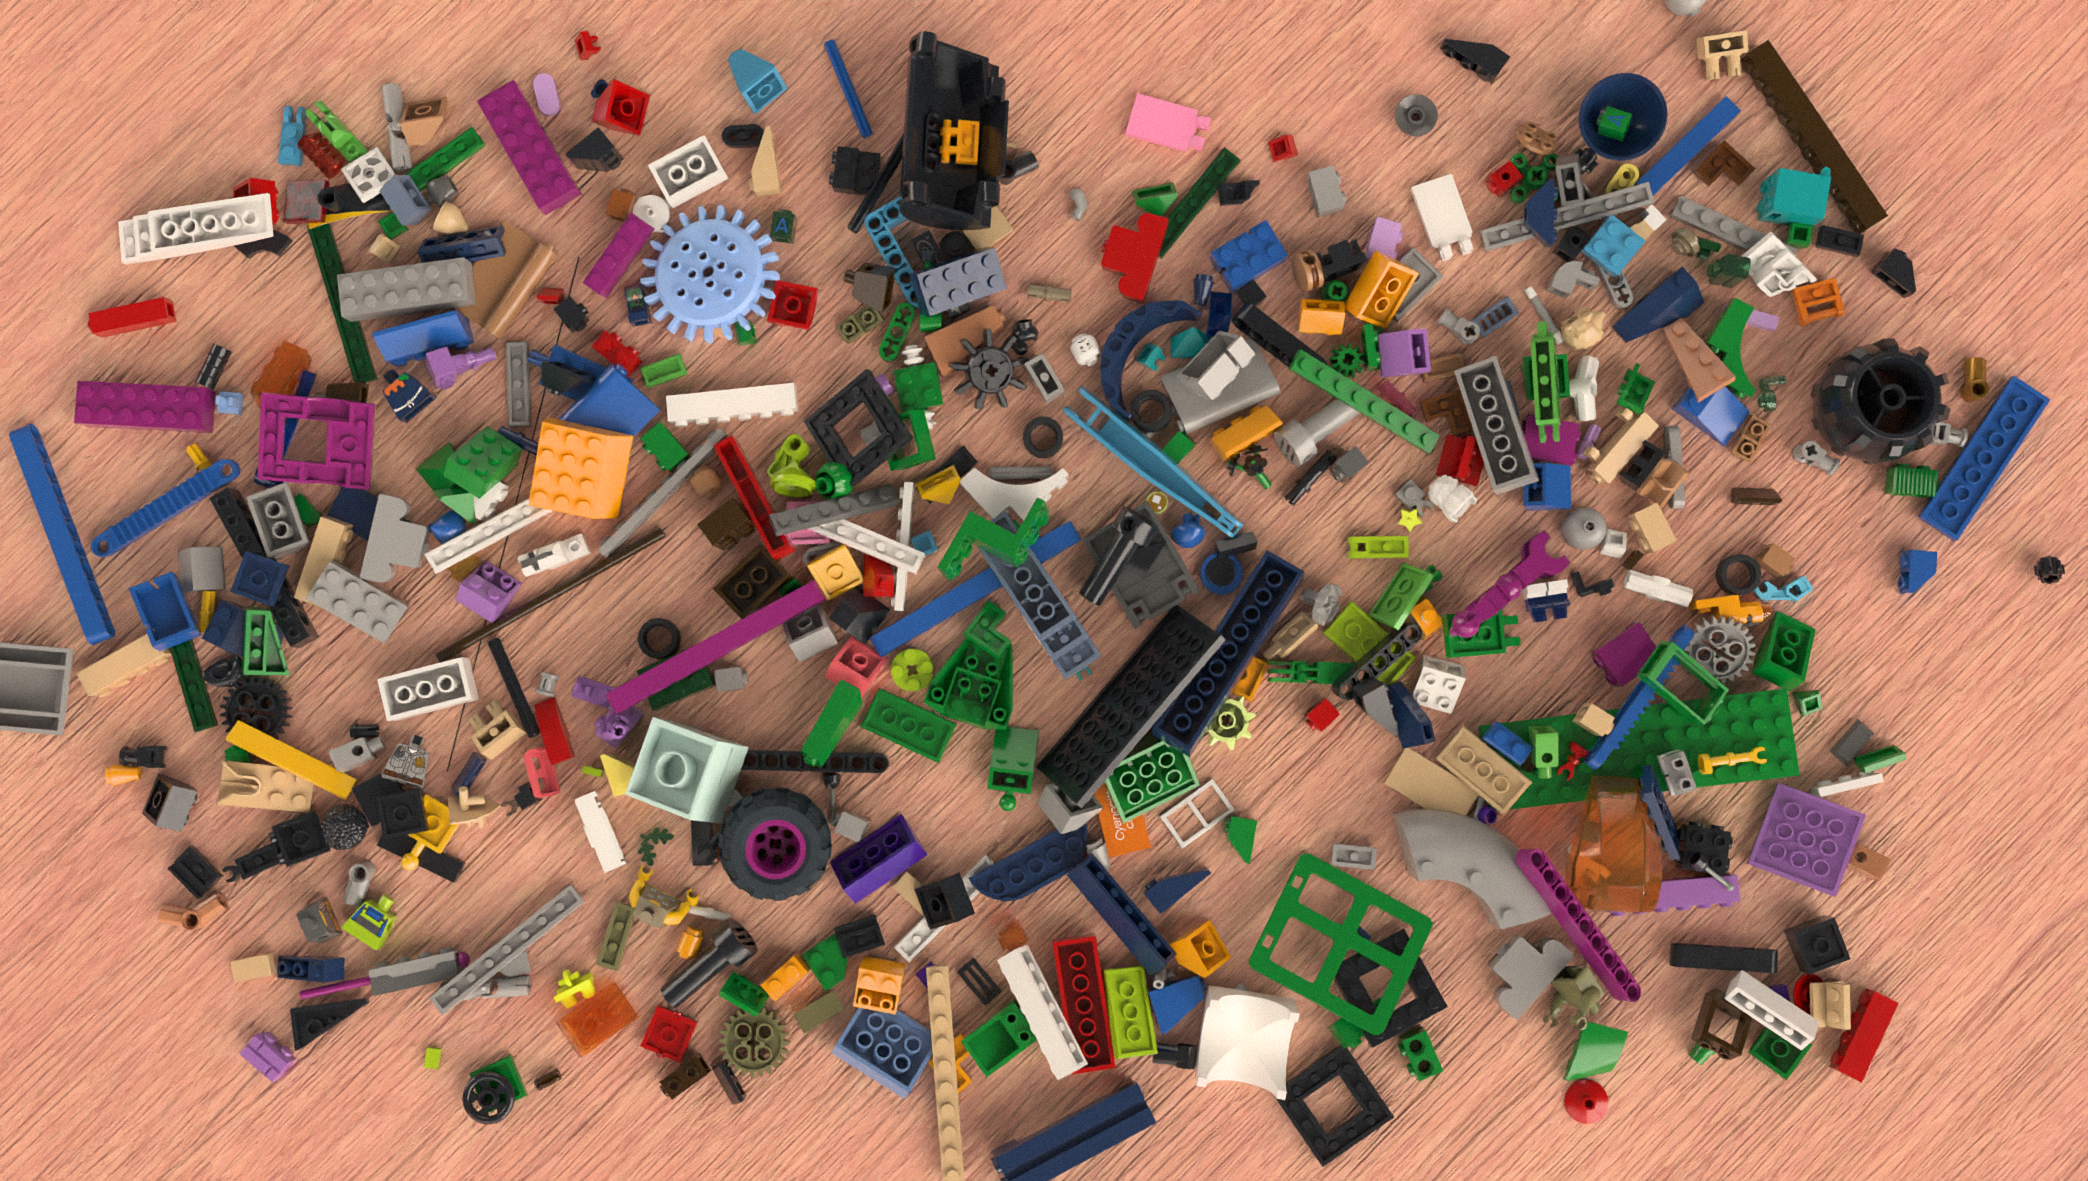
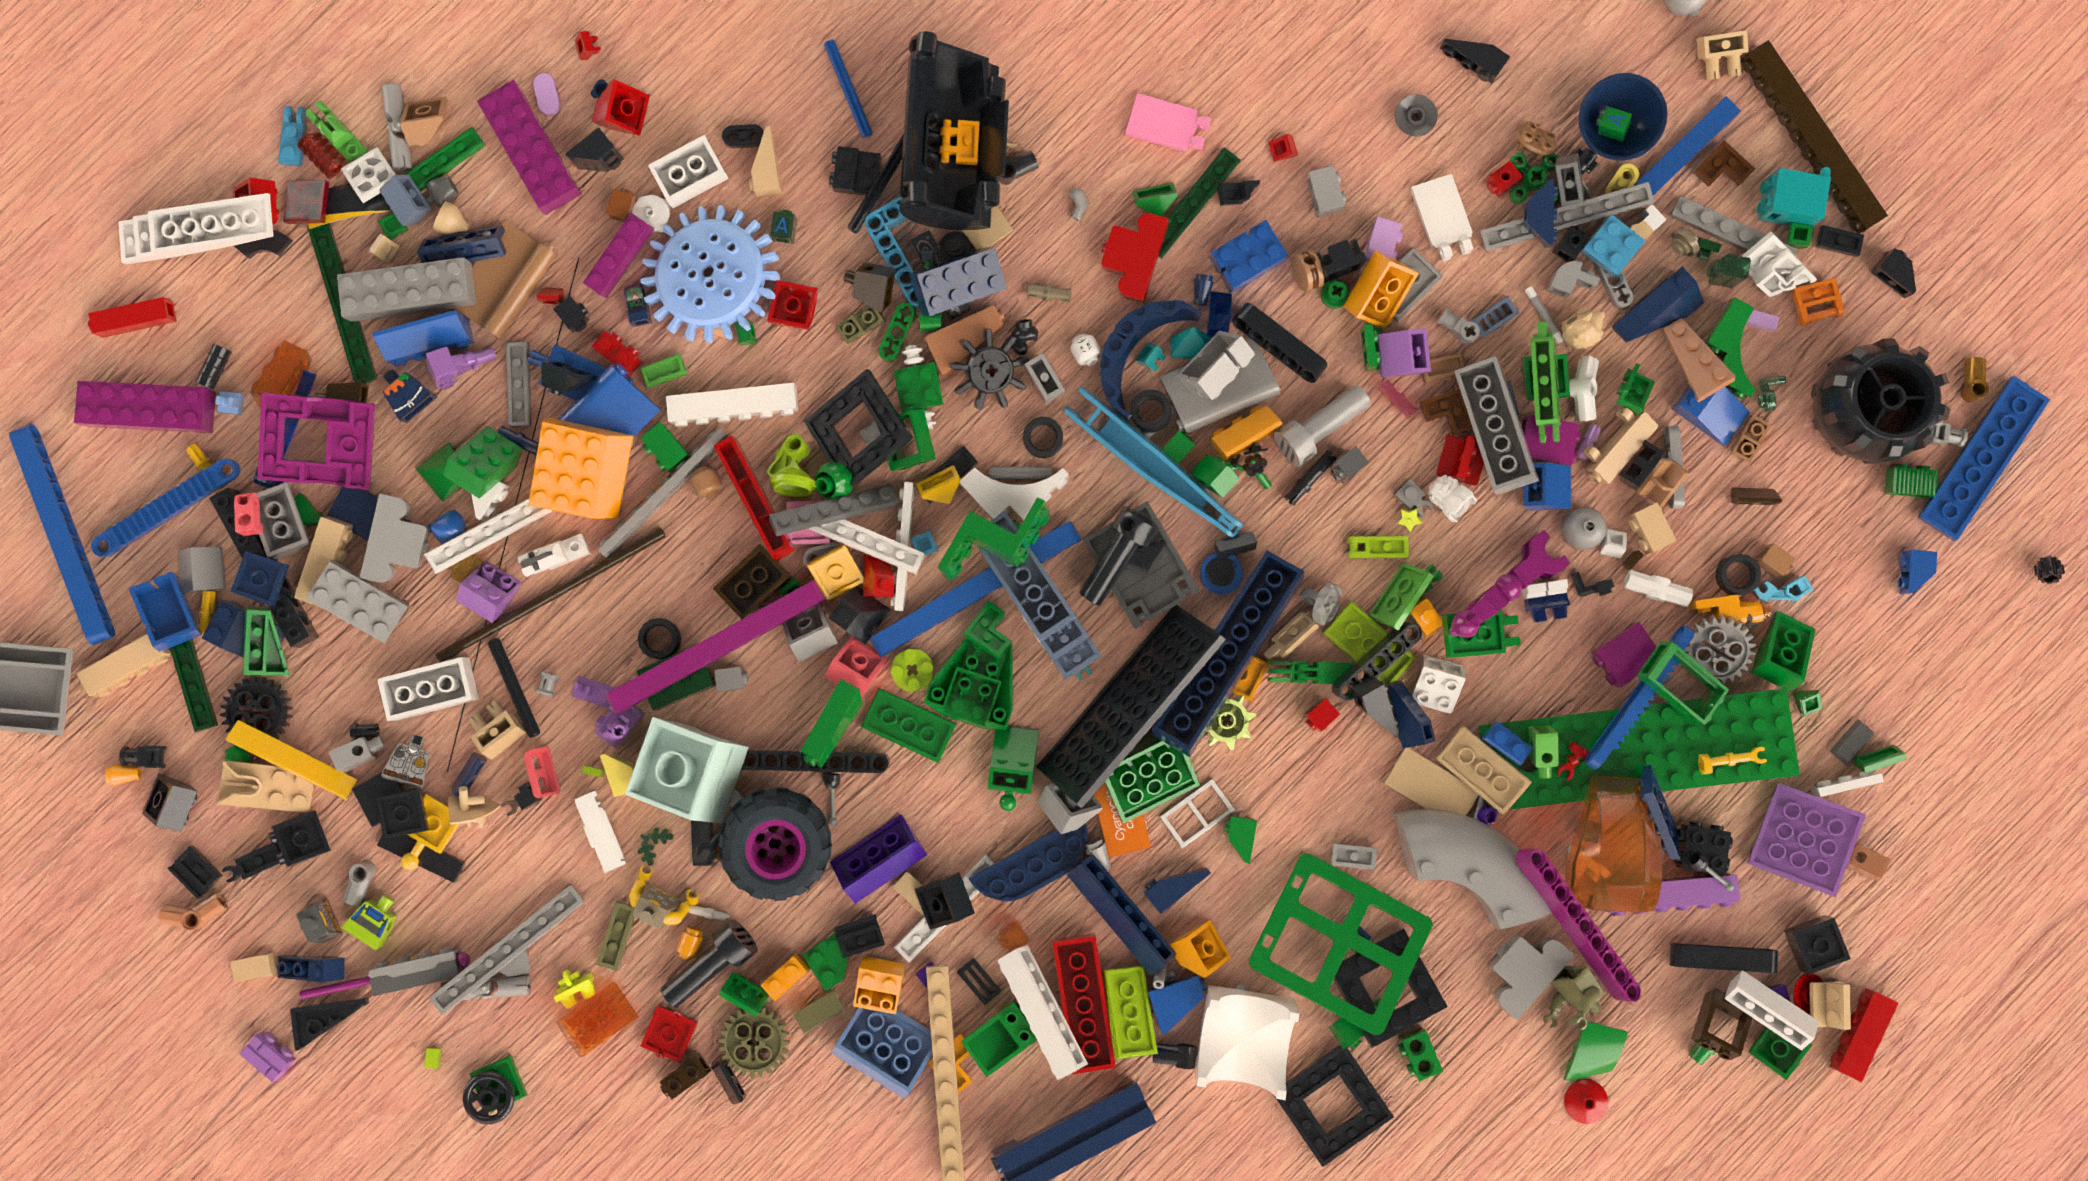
(224, 672): black hat -> none
(247, 514): none -> coral leg
(328, 195): black piece -> none
(343, 827): black hair -> none
(458, 500): slope -> none
(548, 1079): dark brown piece -> none
(554, 731): red slope -> none
(727, 525): dark brown brick -> none
(756, 79): dark azure slope -> none
(851, 825): light grey brick -> none
(884, 384): medium lavender tile -> none
(1158, 502): pearl gold tile -> none
(1189, 533): blue piece -> none
(1215, 475): none -> green brick
(1251, 293): black tile -> none
(1321, 316): light orange brick -> none
(1339, 356): green gear -> none
(1364, 401): green plate -> none
(1594, 720): tan brick -> none
(1678, 770): light grey hips -> none
(1815, 457): light grey connector -> none

